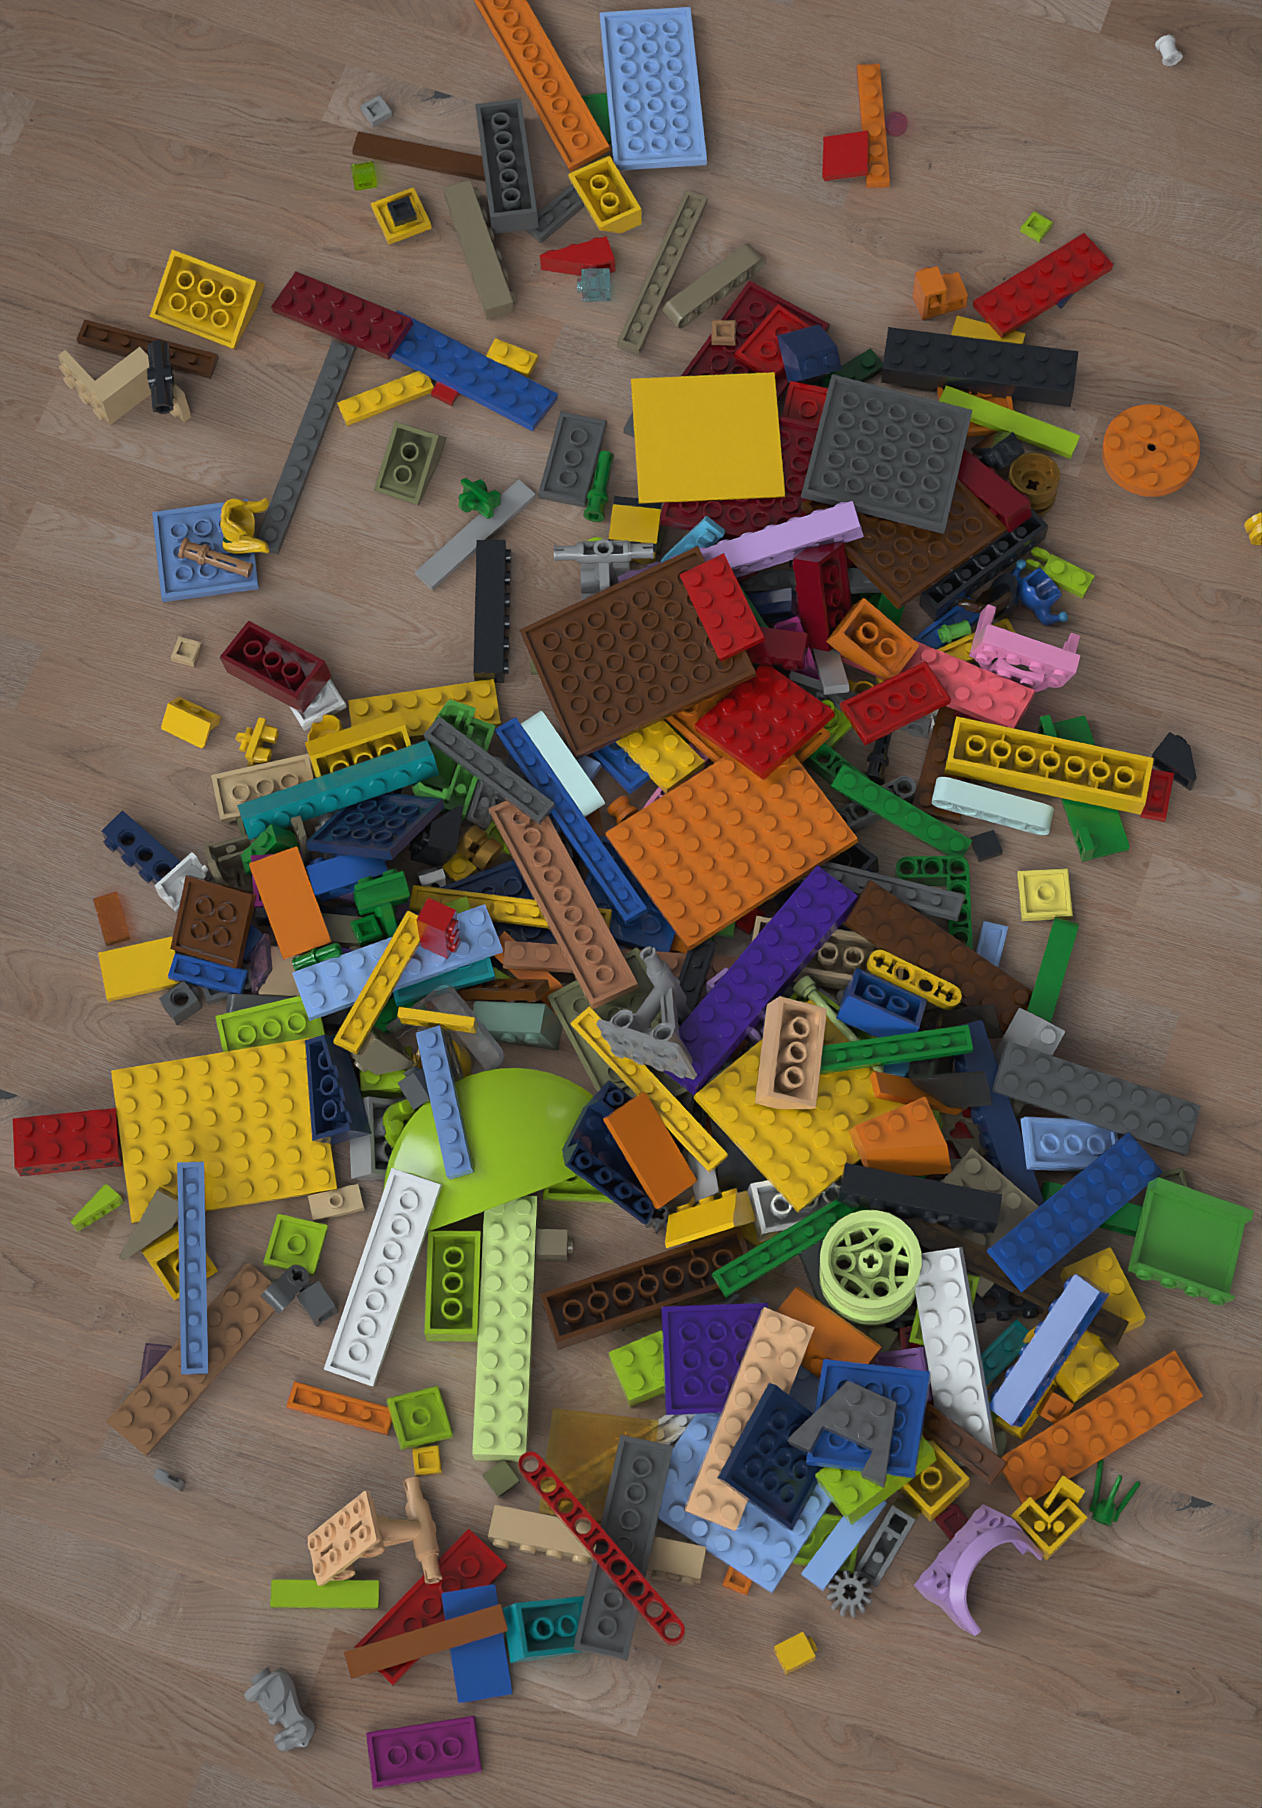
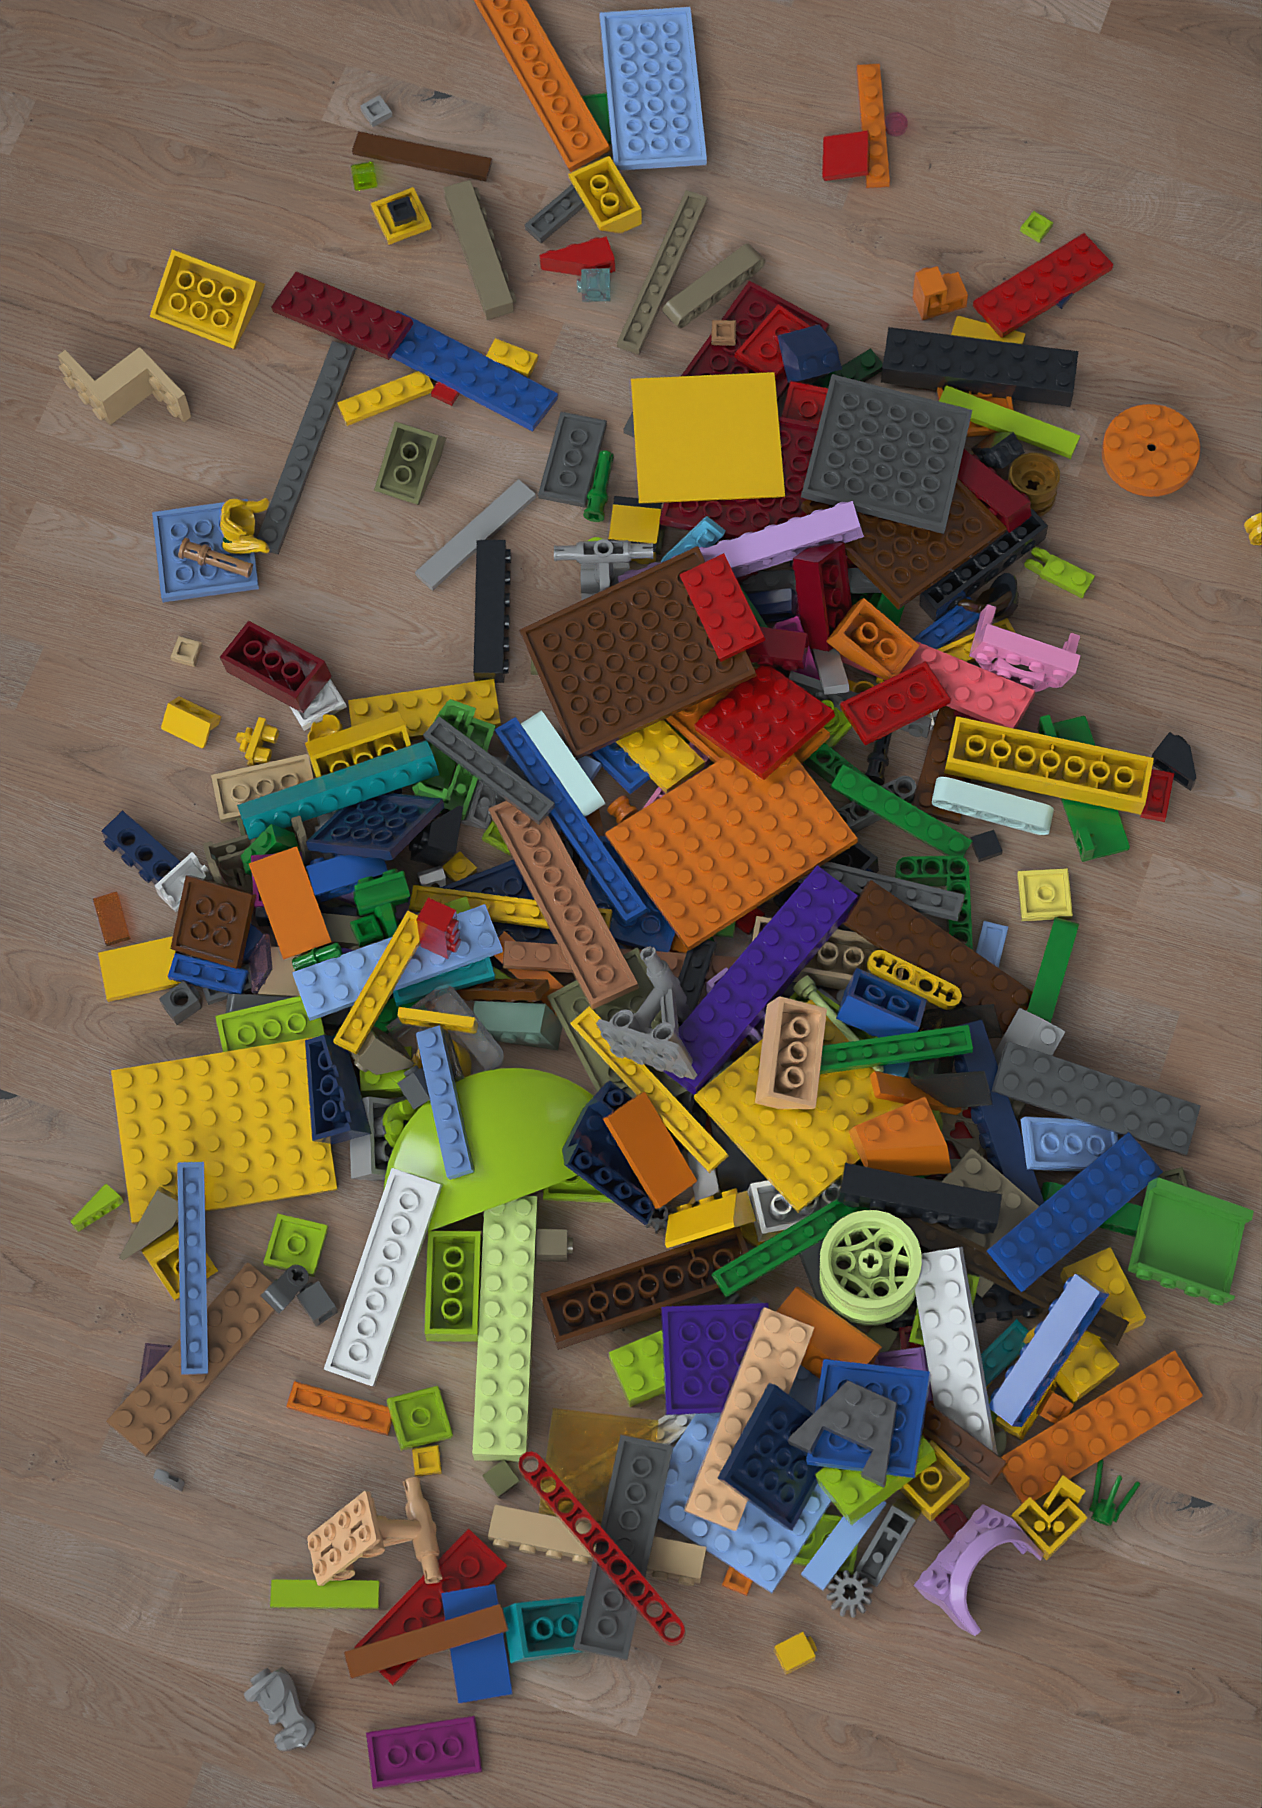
(66, 1142): red brick -> none
(125, 342): reddish brown plate -> none
(160, 377): black piece -> none
(336, 1203): tan plate -> none
(477, 499): green hips -> none
(483, 856): pearl gold wheel -> none
(507, 166): dark grey brick -> none
(954, 631): bright green pin -> none
(1038, 594): blue piece -> none
(1168, 50): white bush -> none

